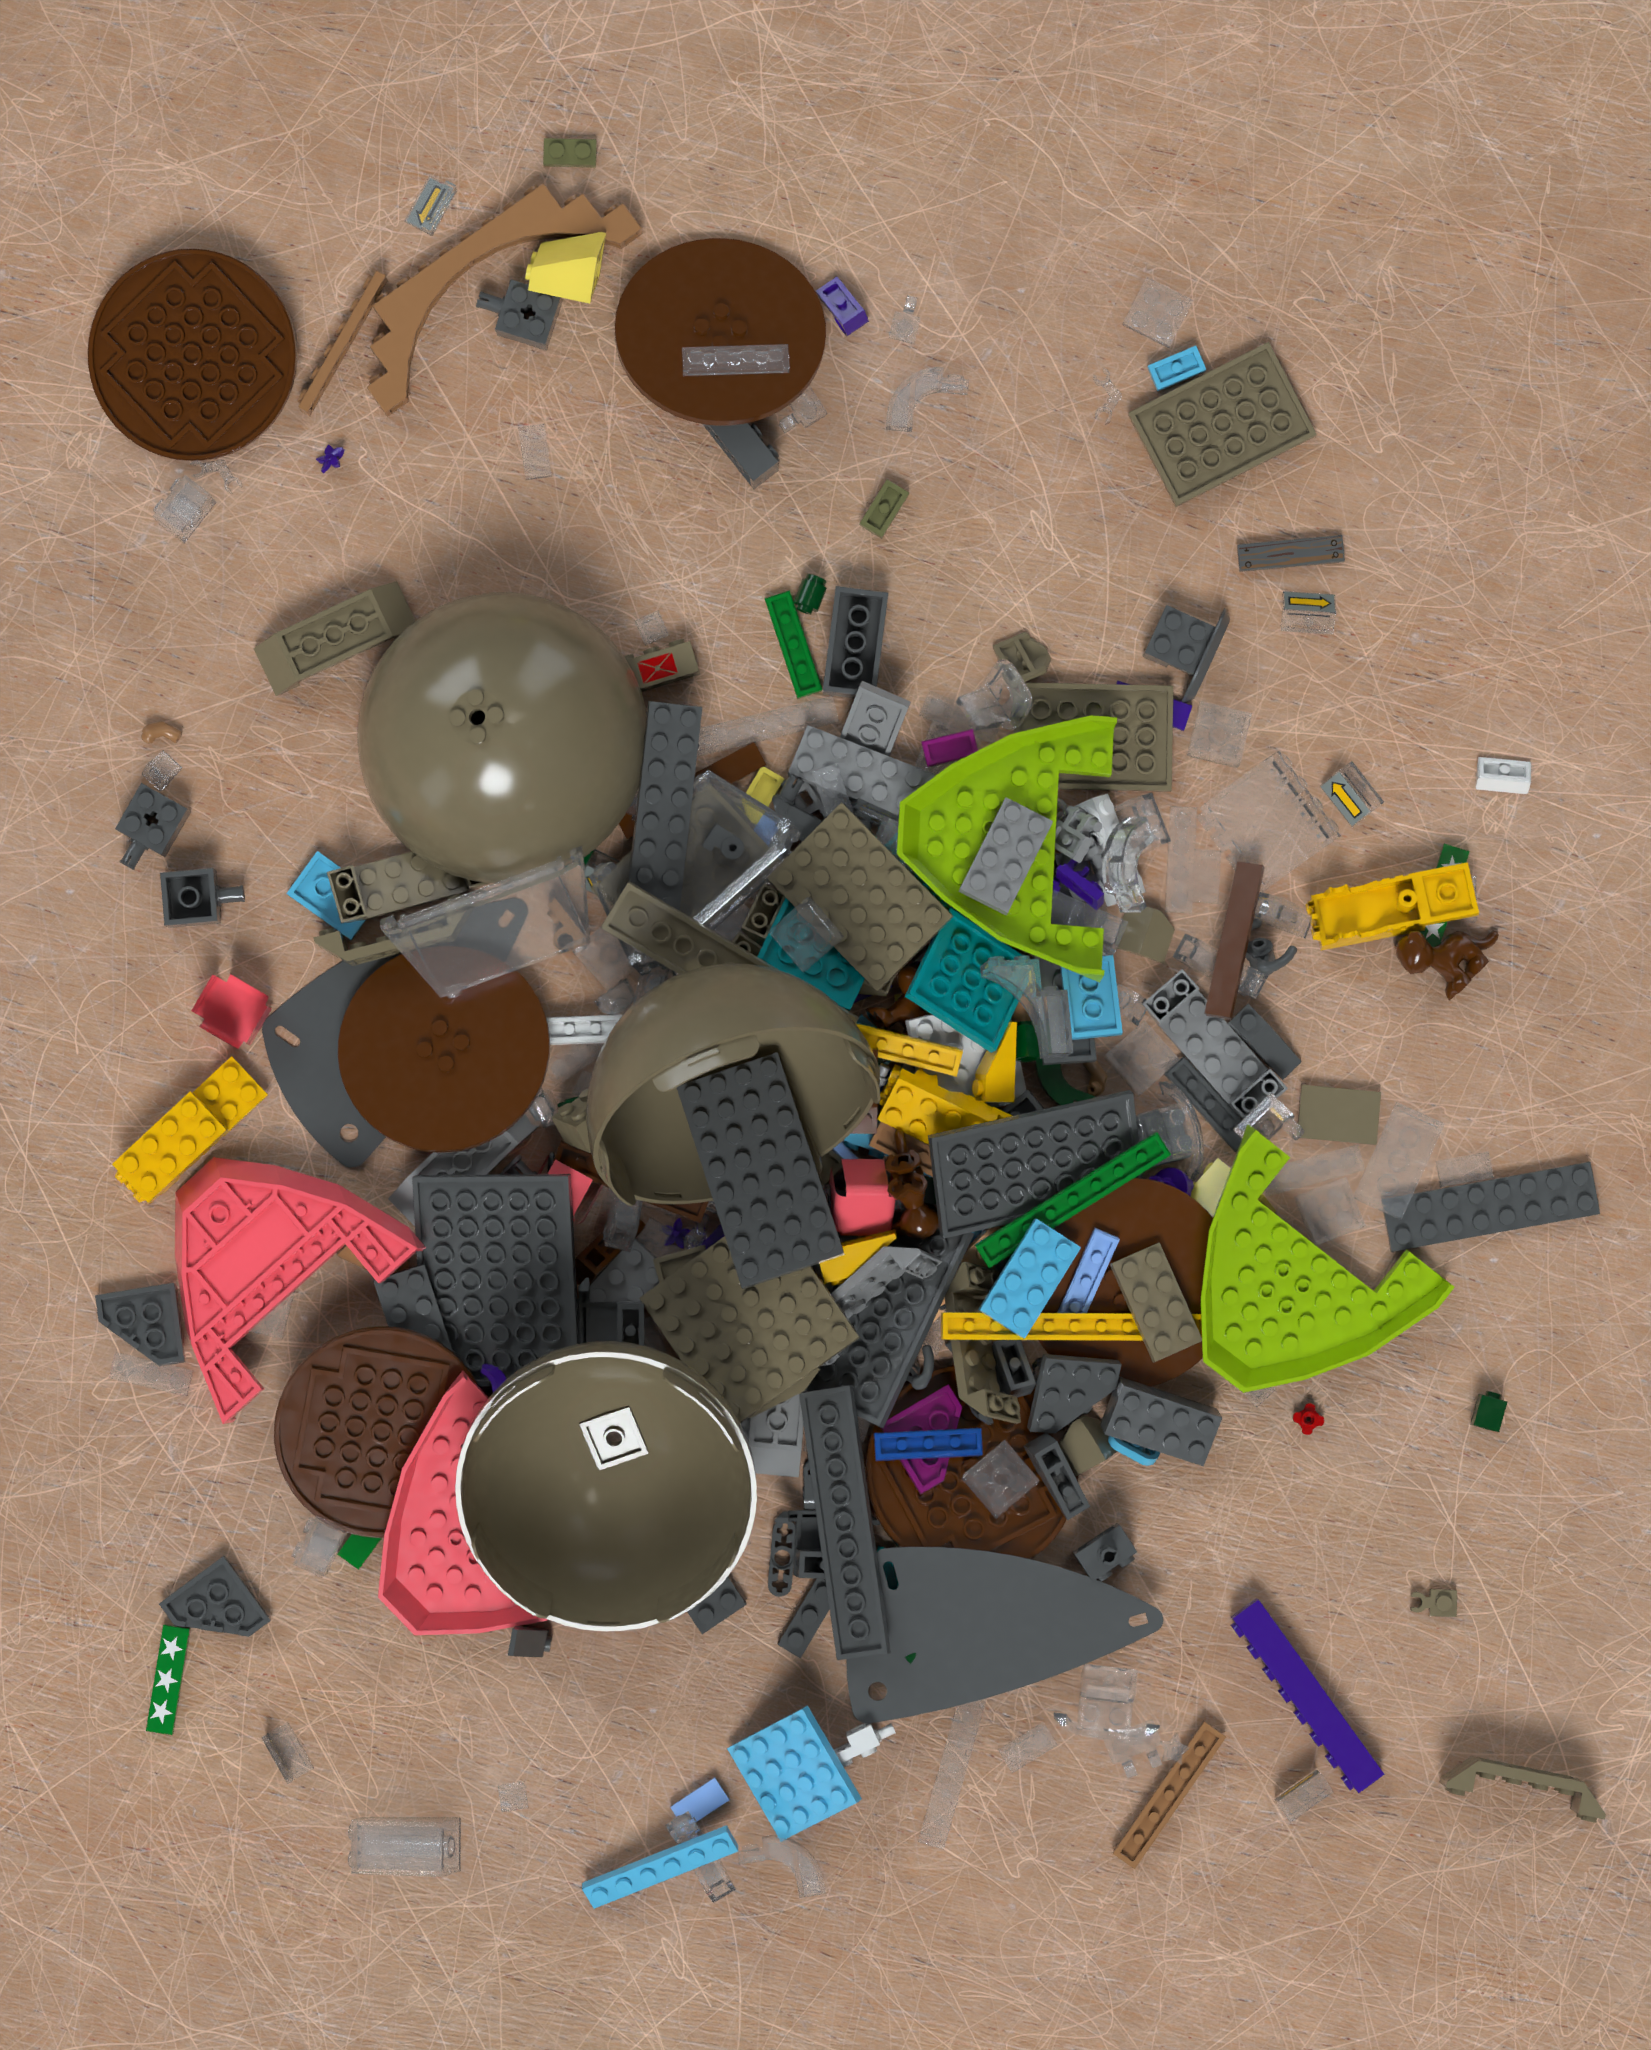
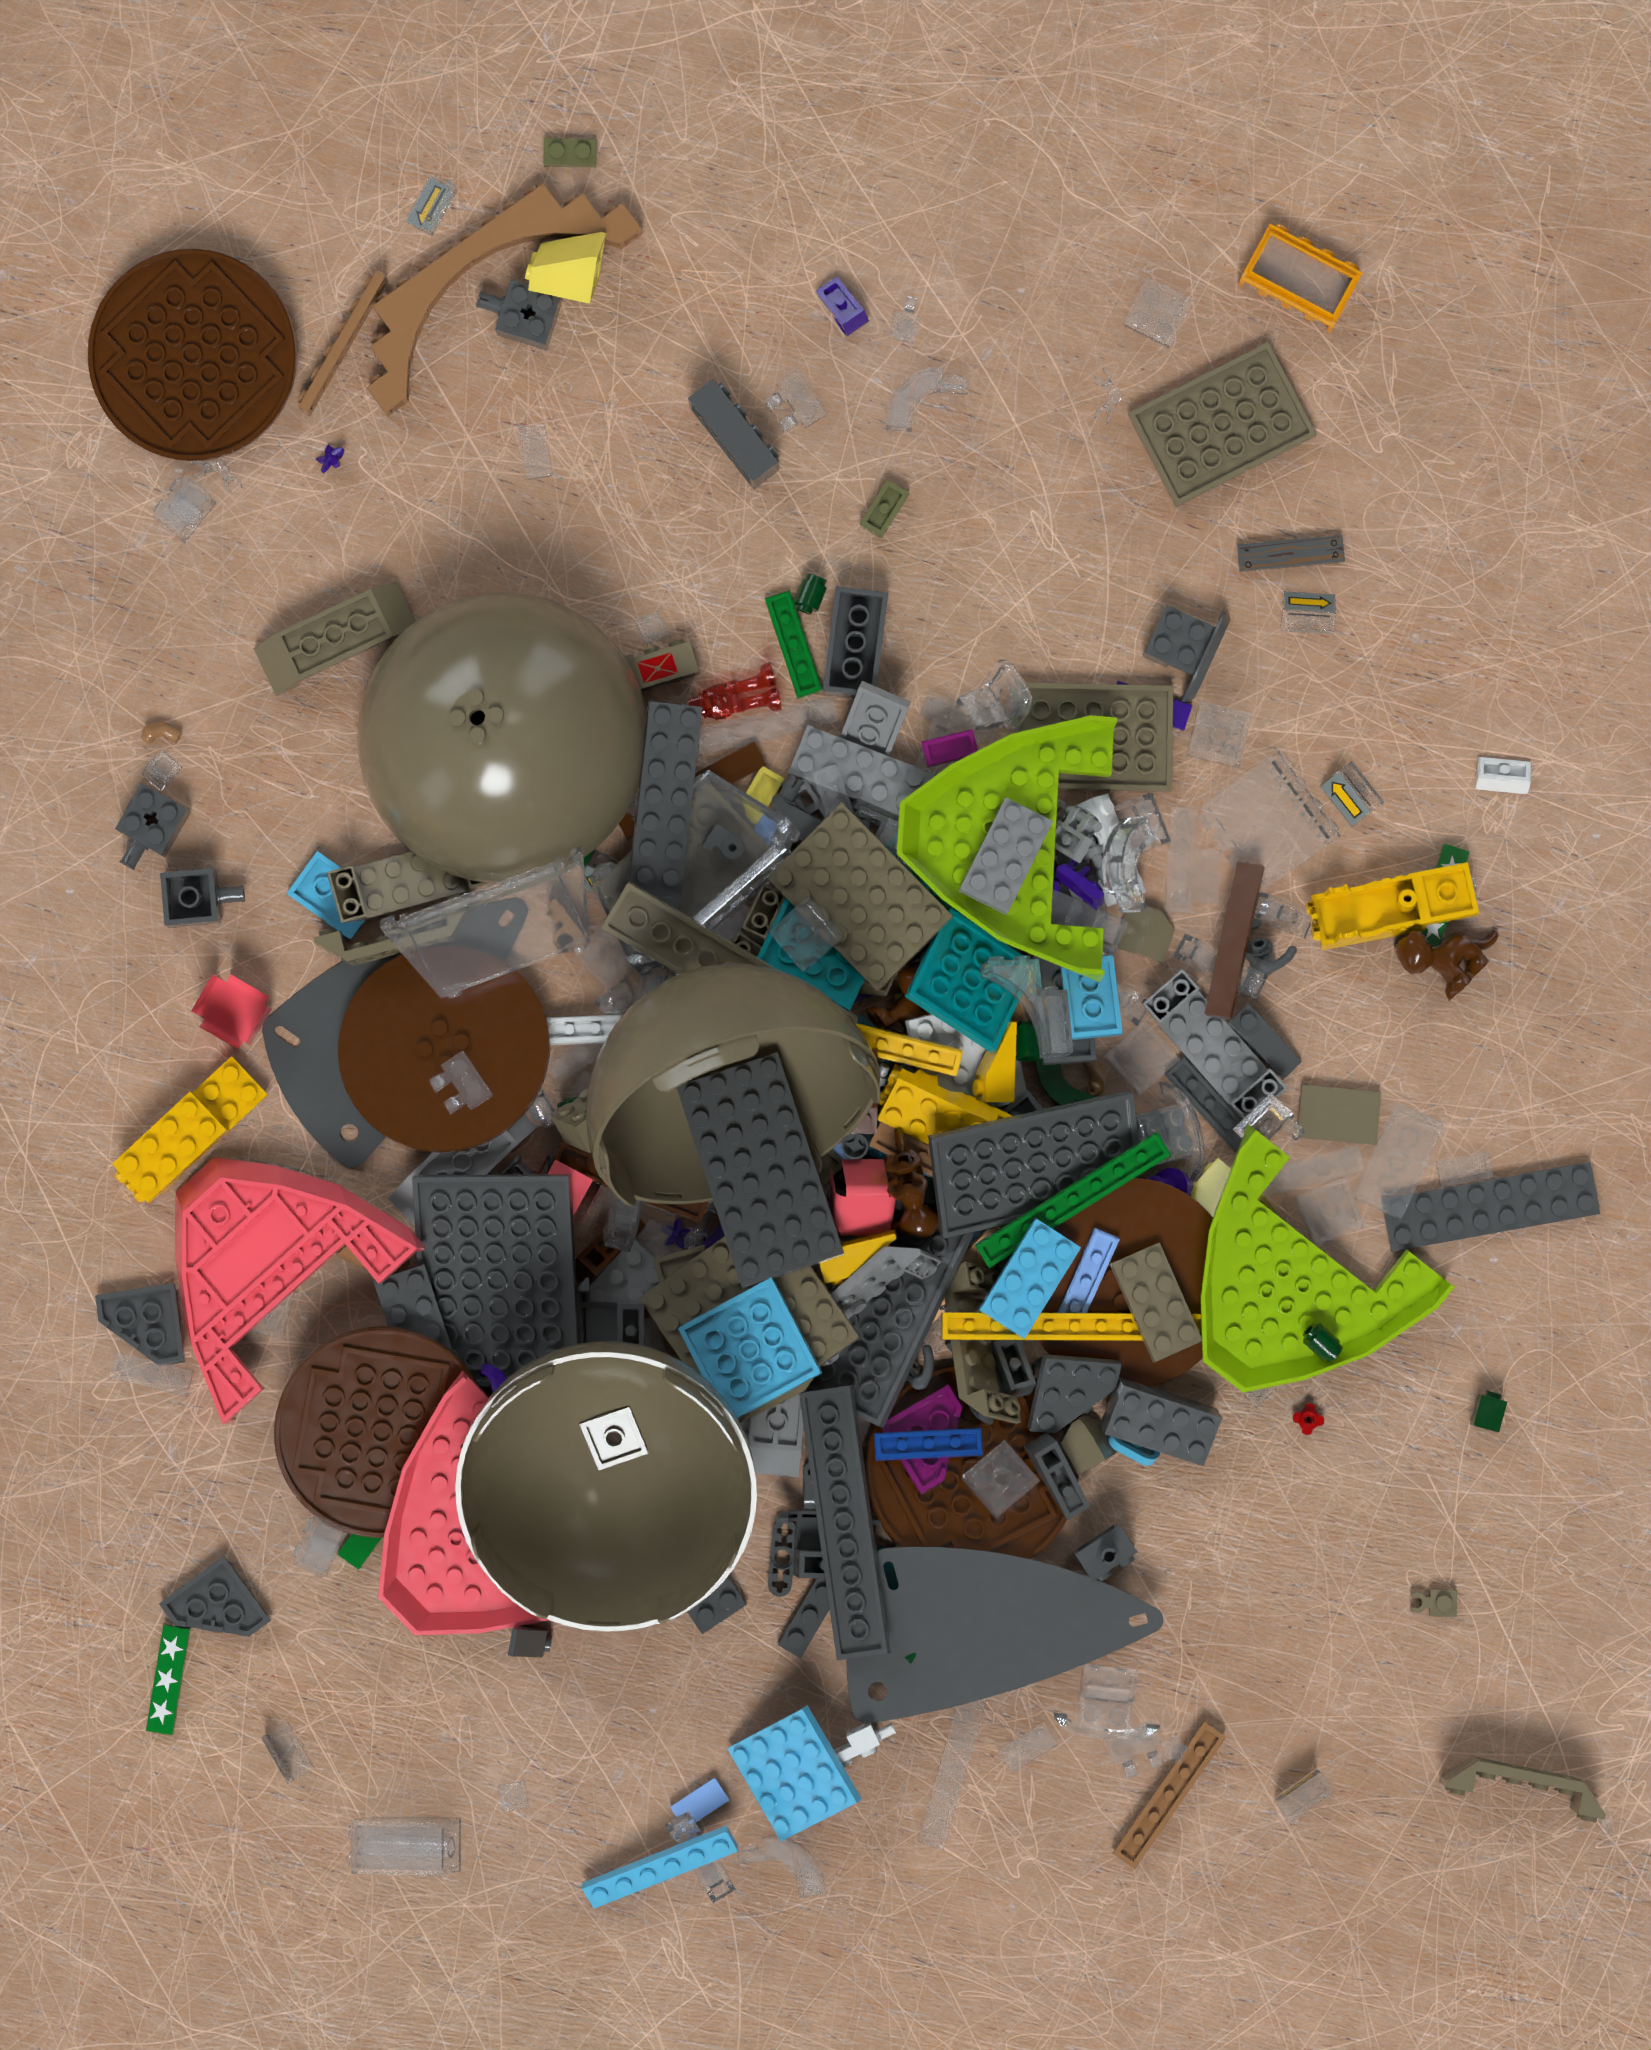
(465, 1079): none -> clear plate
(718, 297): reddish brown plate -> none
(723, 699): none -> clear red piece
(735, 360): clear plate -> none
(751, 1348): none -> medium azure plate
(855, 1146): none -> dark grey wheel
(1026, 655): dark tan slope -> none
(1176, 368): medium azure plate -> none
(1301, 275): none -> window
(1307, 1695): dark purple brick -> none
(1322, 1342): none -> dark green brick

